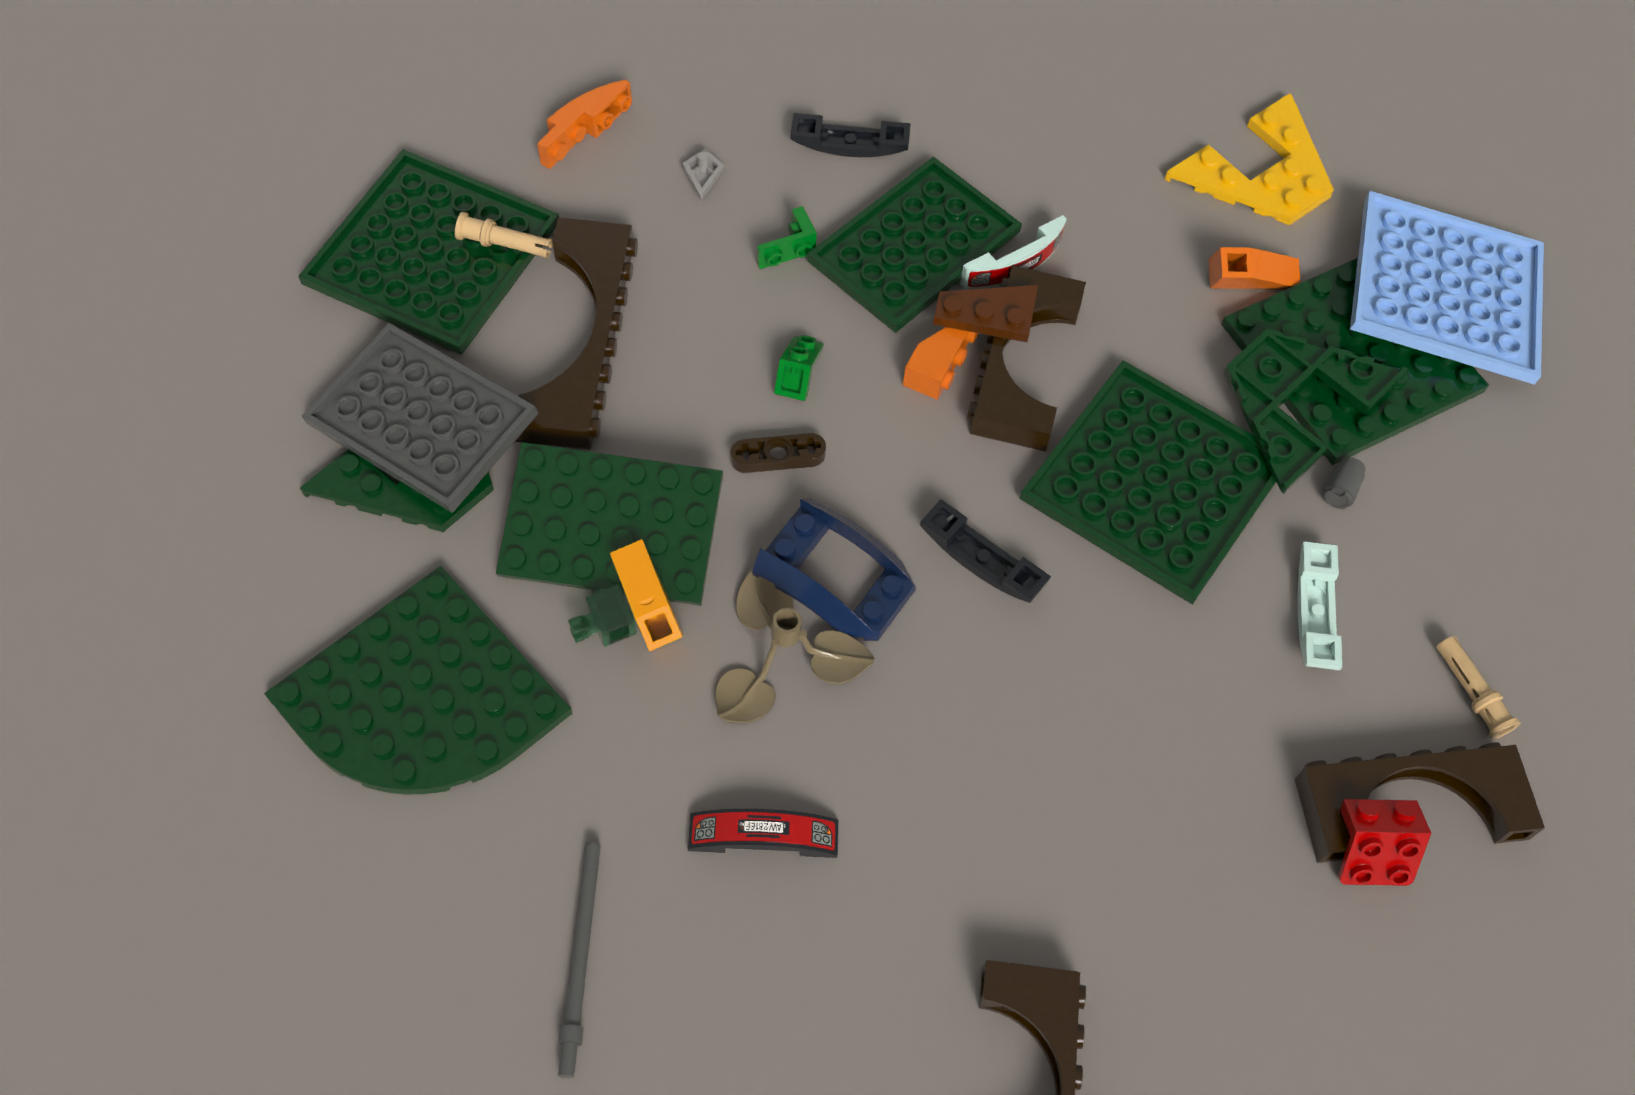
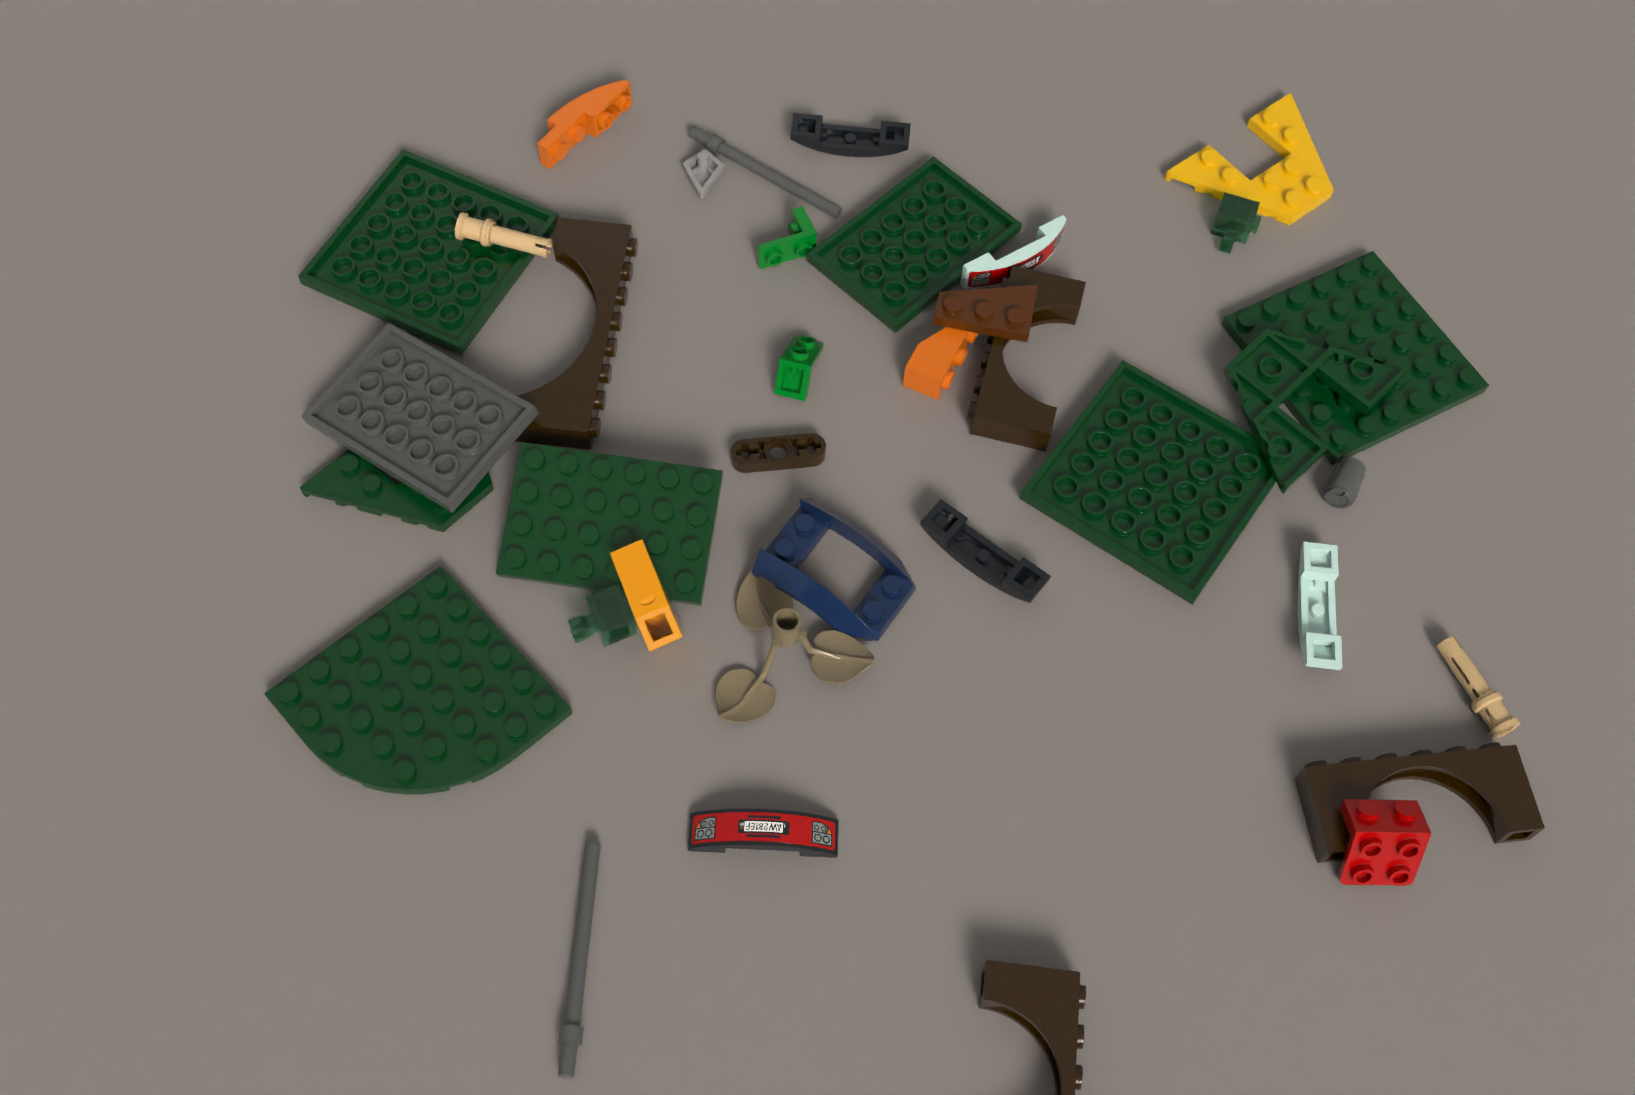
(718, 146): none -> dark grey bar
(1235, 220): none -> clear green brick
(1252, 269): orange slope -> none
(1450, 287): light blue plate -> none

